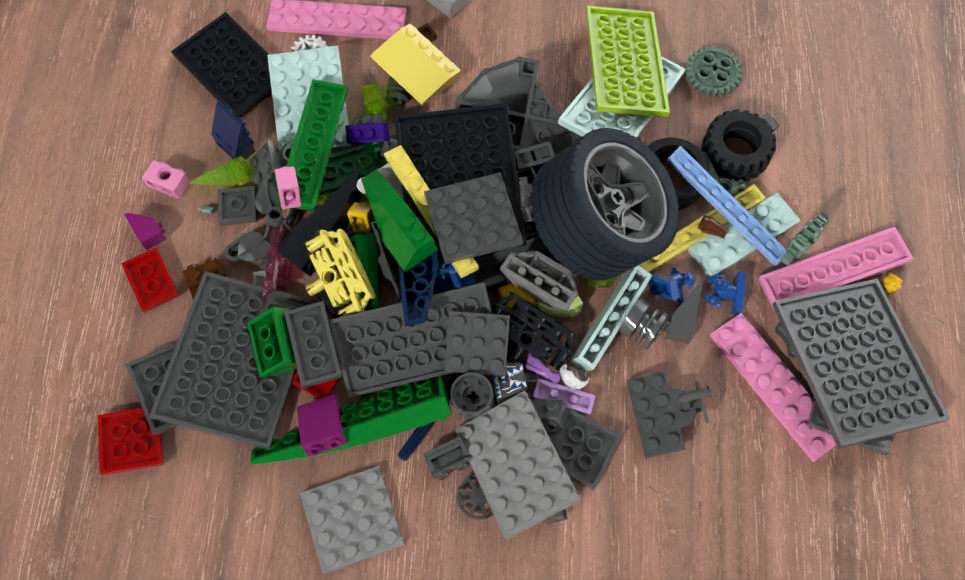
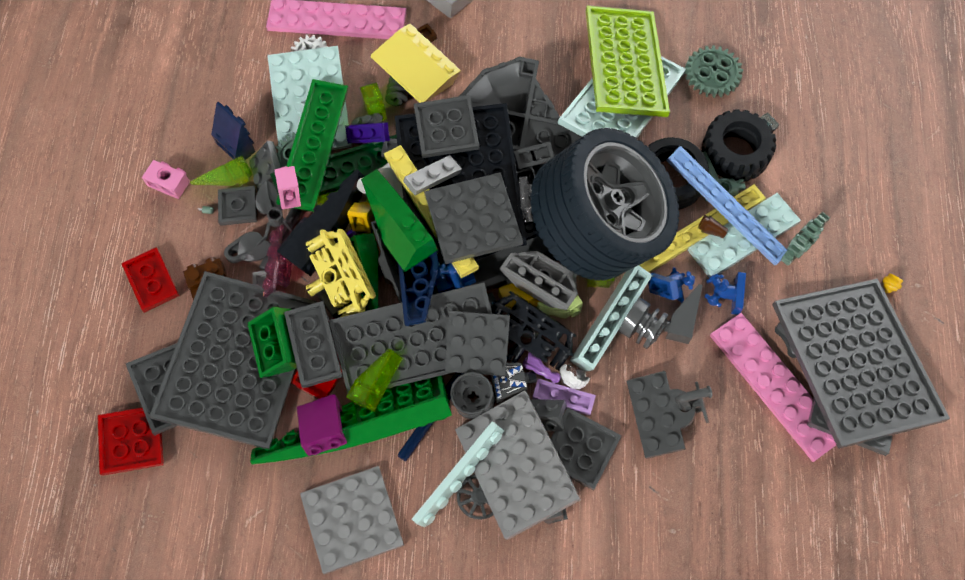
(146, 230): magenta slope -> none
(227, 64): black plate -> none
(373, 382): none -> clear neon green slope
(432, 175): none -> light grey plate
(446, 126): none -> dark grey plate
(447, 458): dark grey hinge -> none
(454, 479): none -> light aqua plate
(838, 266): bright pink plate -> none

